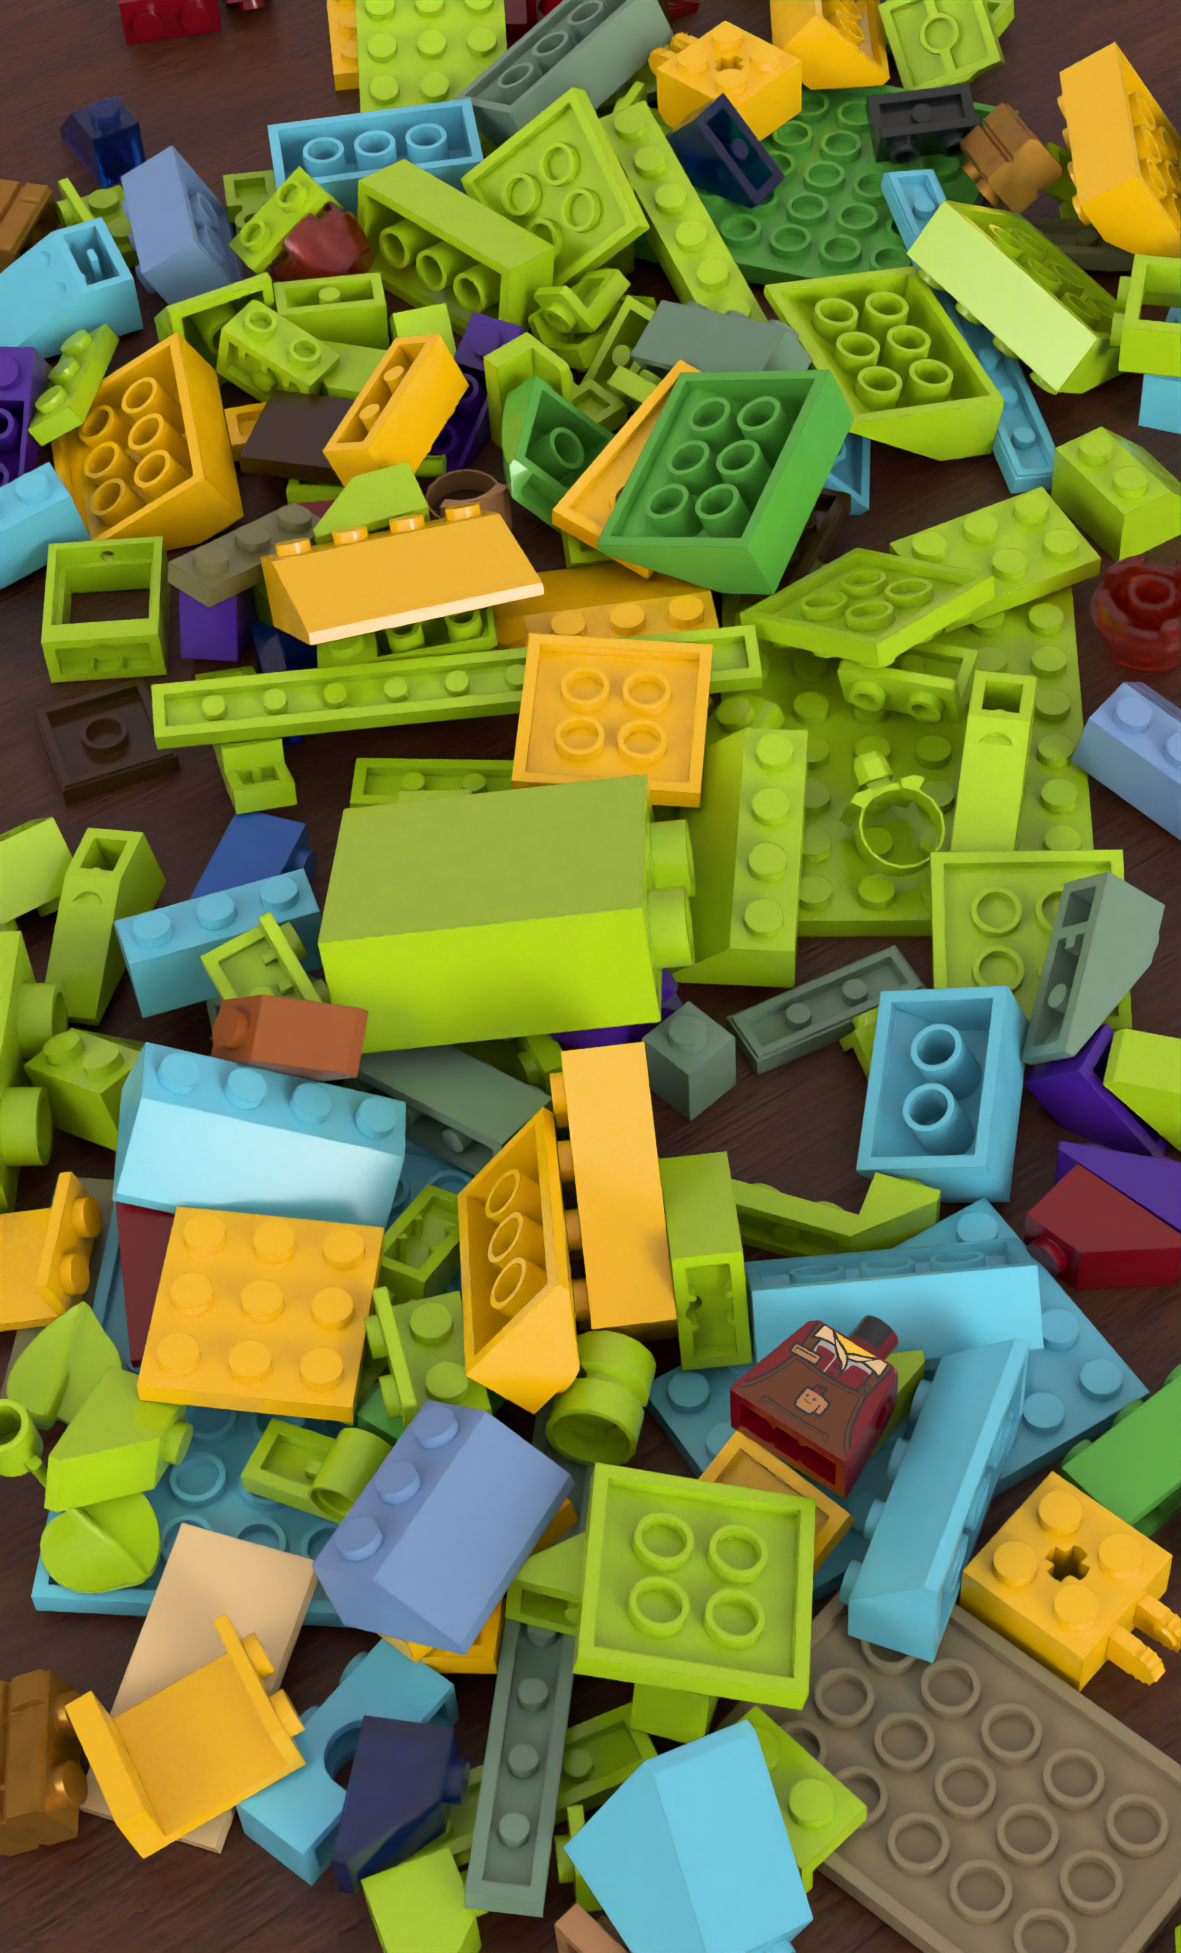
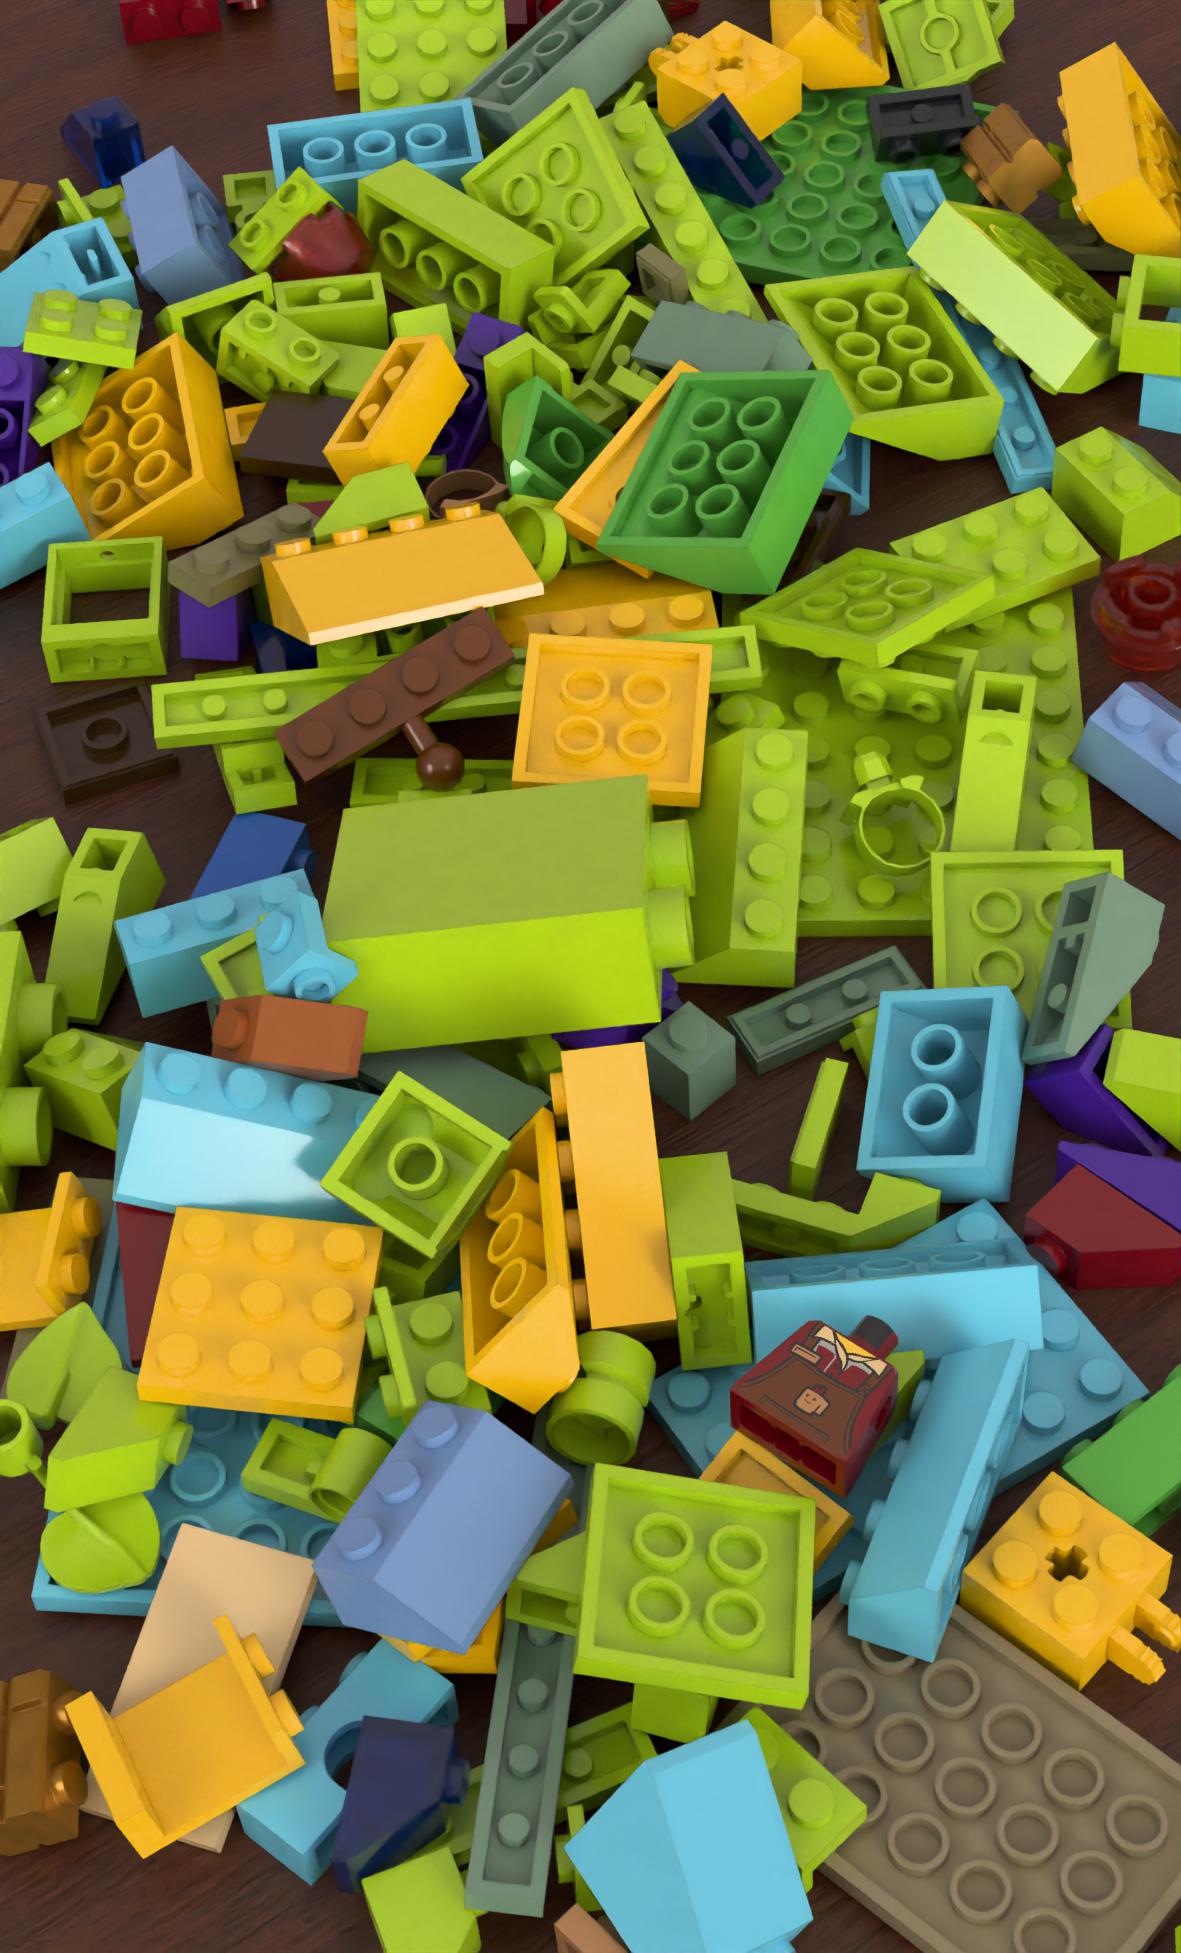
(83, 329): none -> lime plate
(296, 953): none -> medium azure bracket
(397, 701): none -> reddish brown plate
(418, 1167): none -> lime slope
(535, 523): none -> lime piece
(661, 276): none -> olive tile
(817, 1129): none -> lime tile

